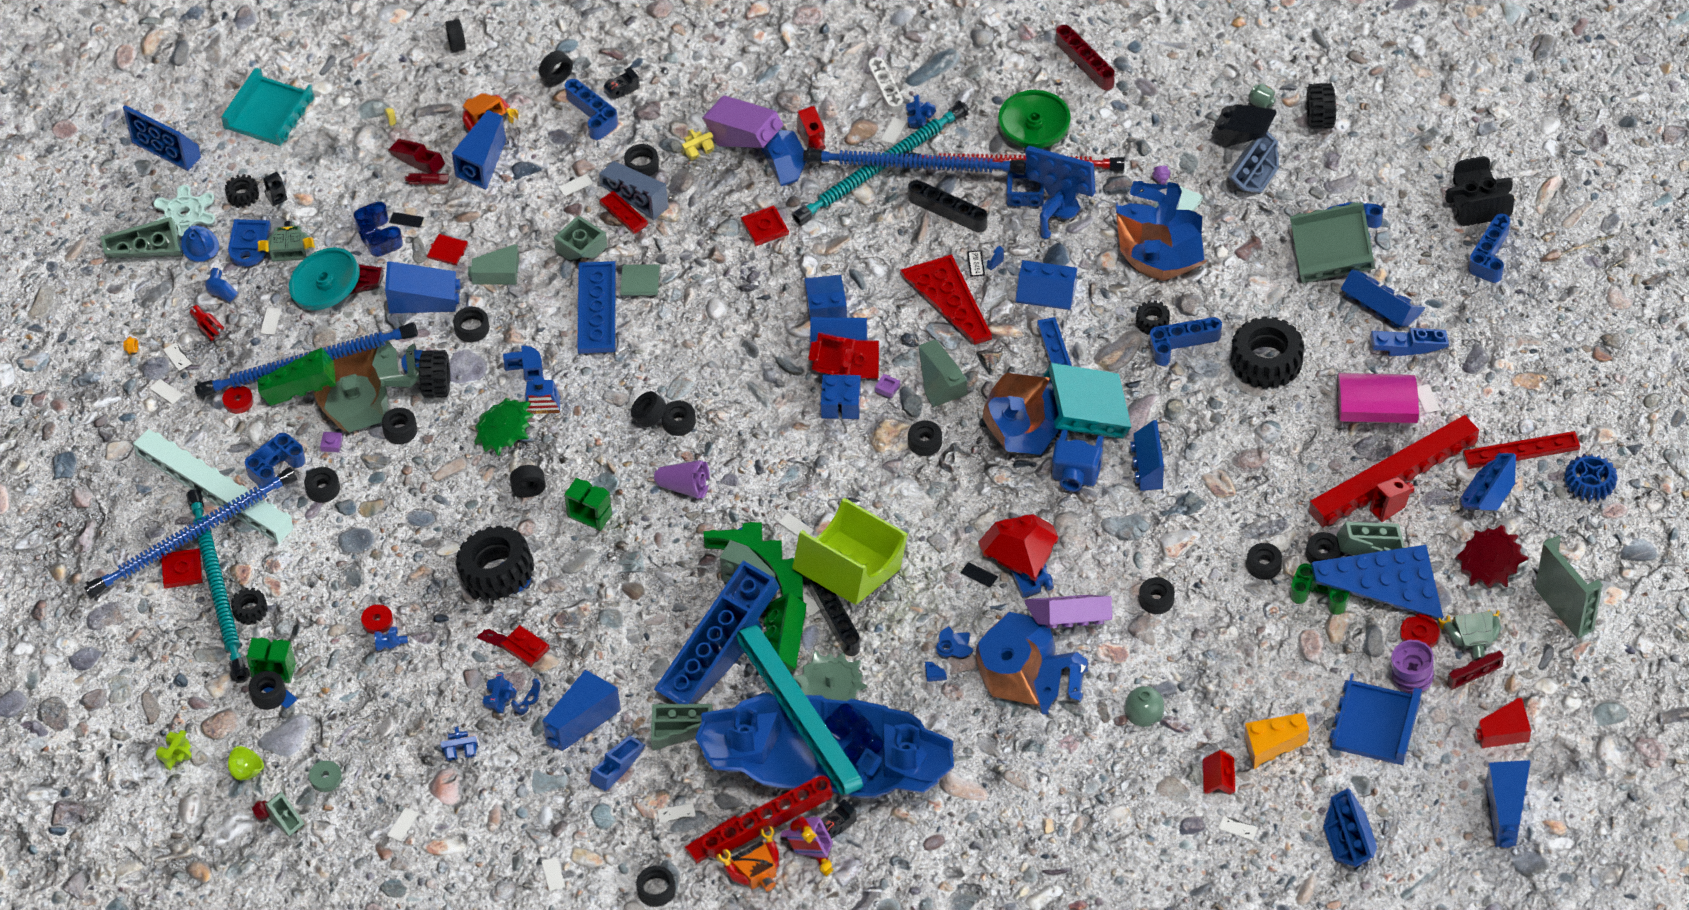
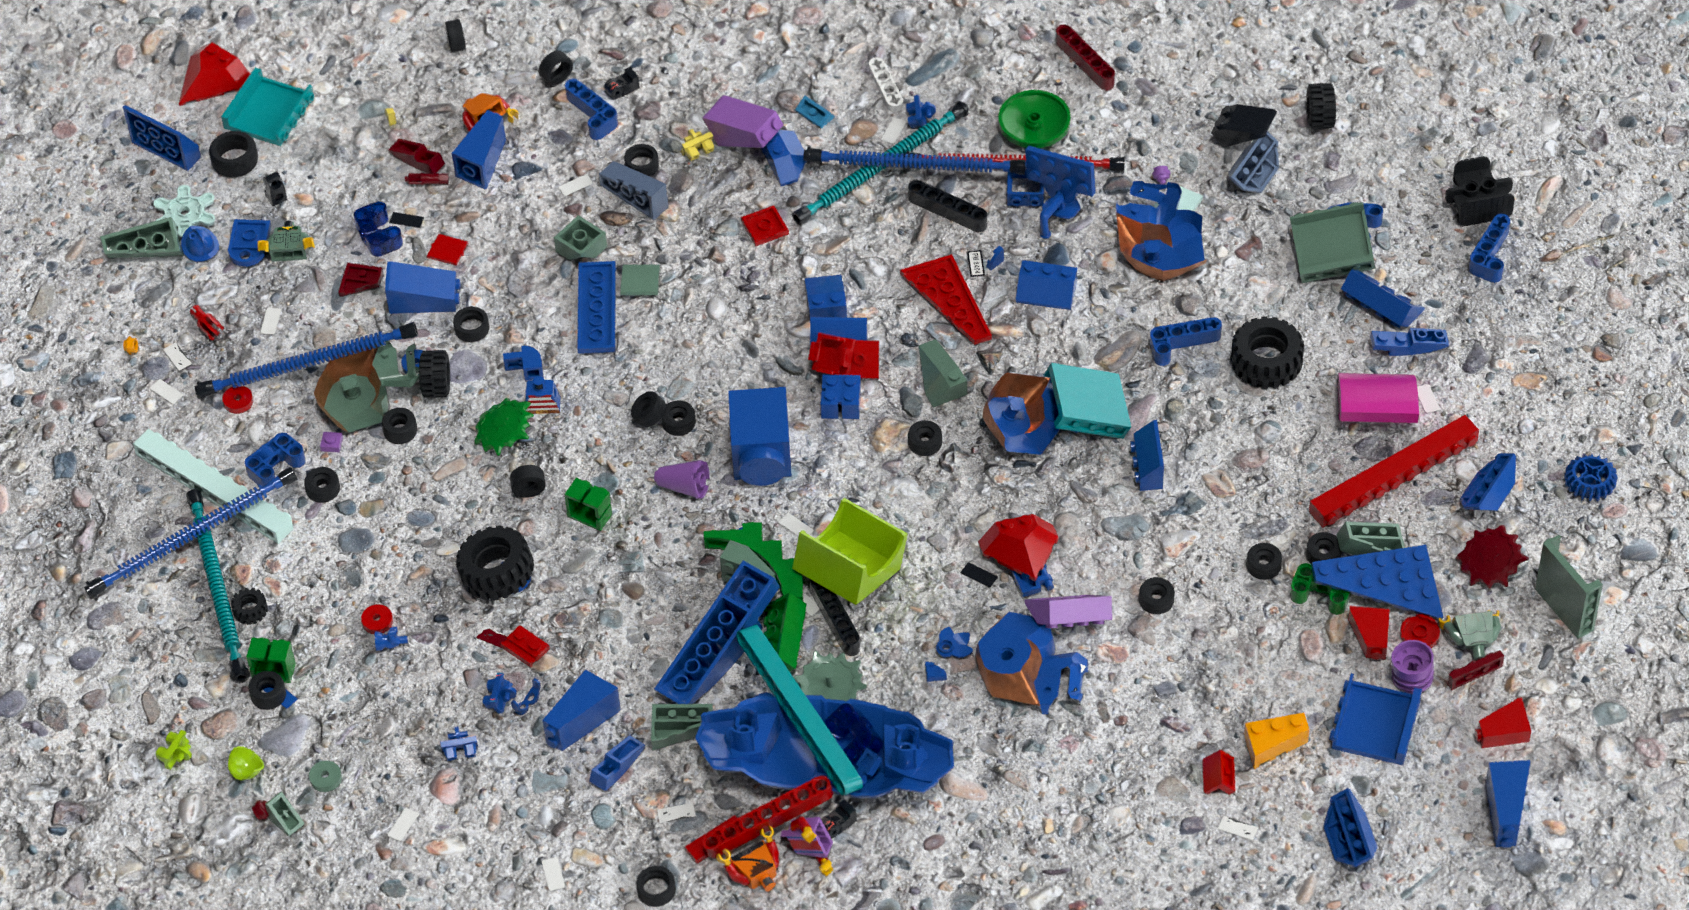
(182, 568): red tile -> none
(211, 74): none -> red wedge
(220, 287): blue arm -> none
(229, 141): none -> black tyre
(242, 198): black tyre -> none
(298, 377): green wedge -> none
(324, 278): teal dish -> none
(496, 267): sand green slope -> none
(623, 212): red tile -> none
(760, 435): none -> blue container
(811, 128): red torso -> none
(814, 112): none -> dark azure slope
(887, 386): medium lavender plate -> none
(1053, 341): blue plate -> none
(1076, 462): blue piece -> none
(1144, 706): sand green cylinder -> none
(1155, 309): black tyre -> none
(1262, 96): sand green head -> none
(1371, 630): none -> red slope
(1390, 498): red torso -> none
(1523, 449): red tile -> none

